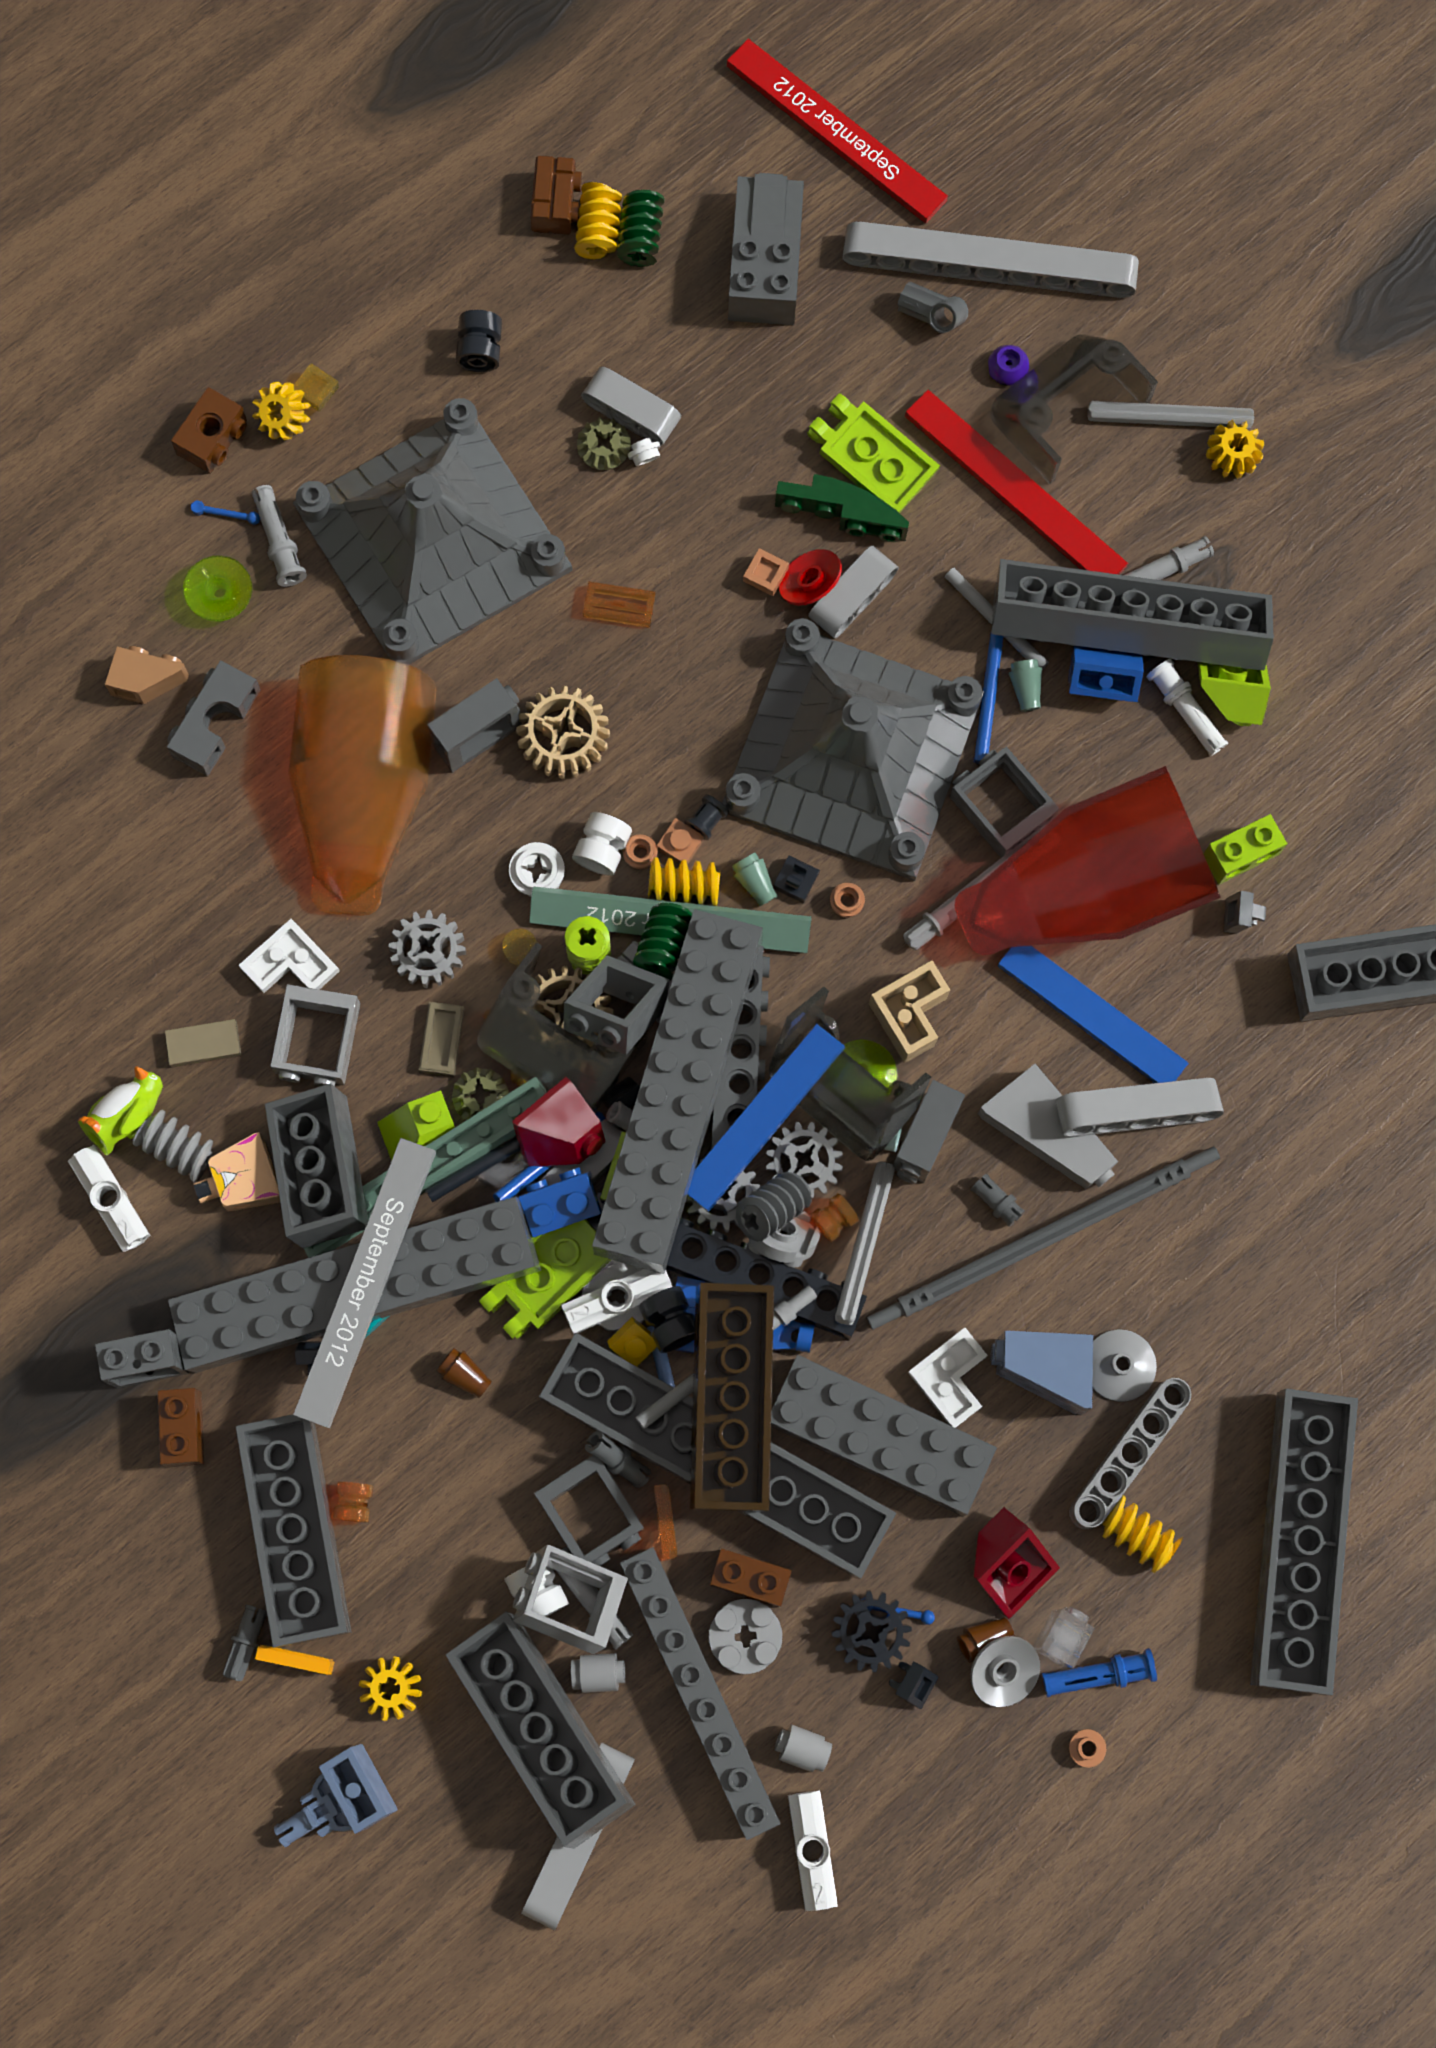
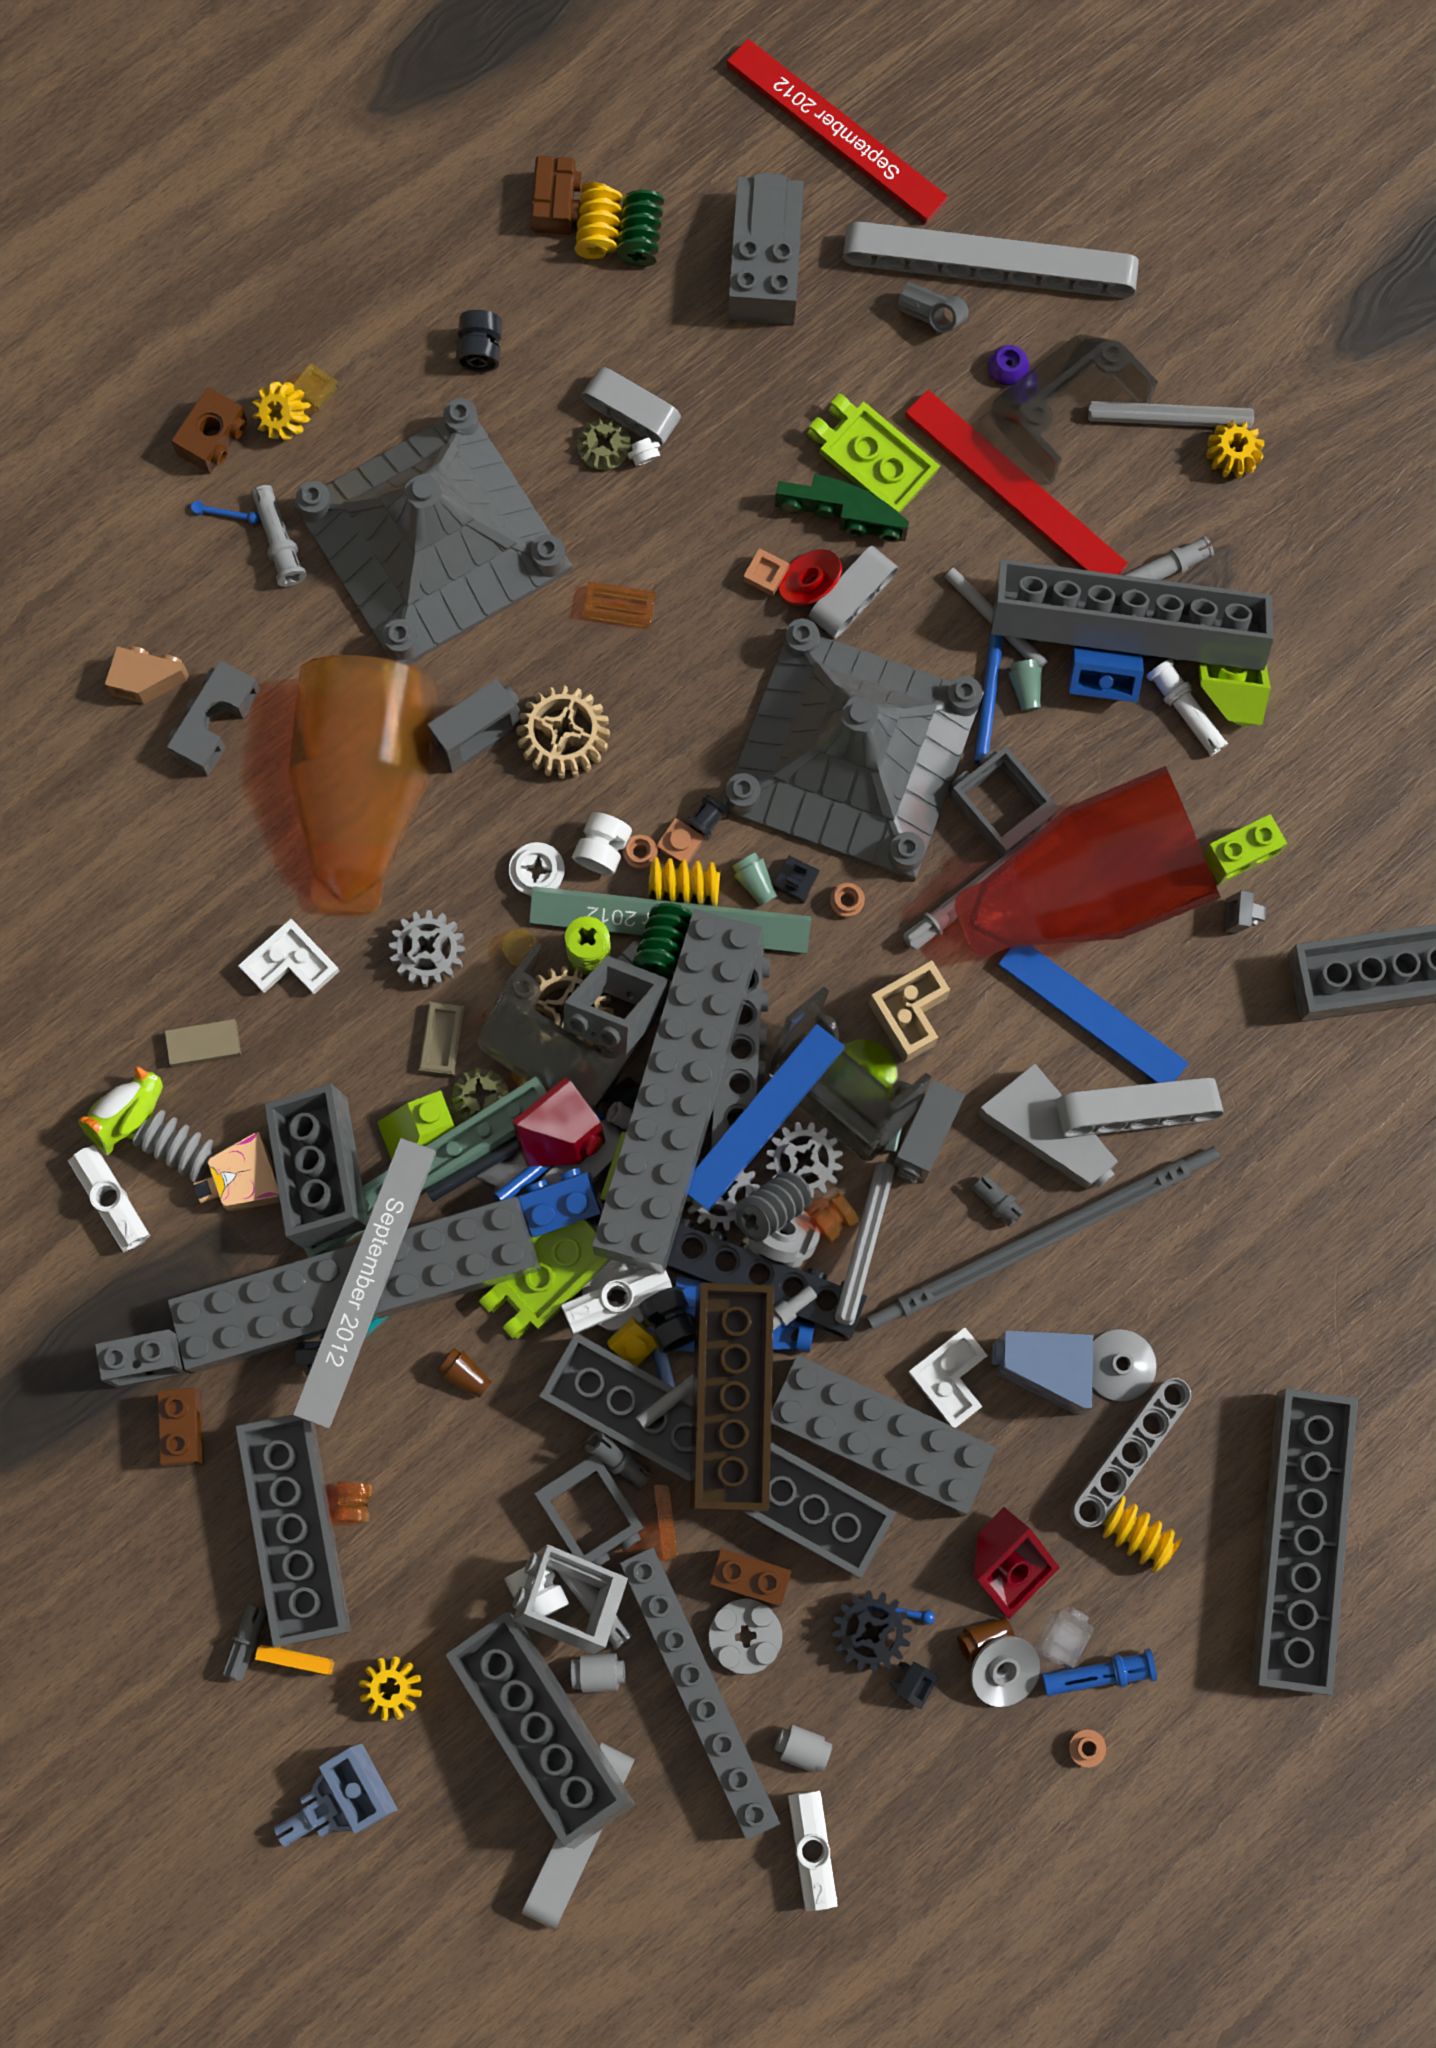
(215, 574): clear neon green dish -> none
(321, 1001): light grey window -> none

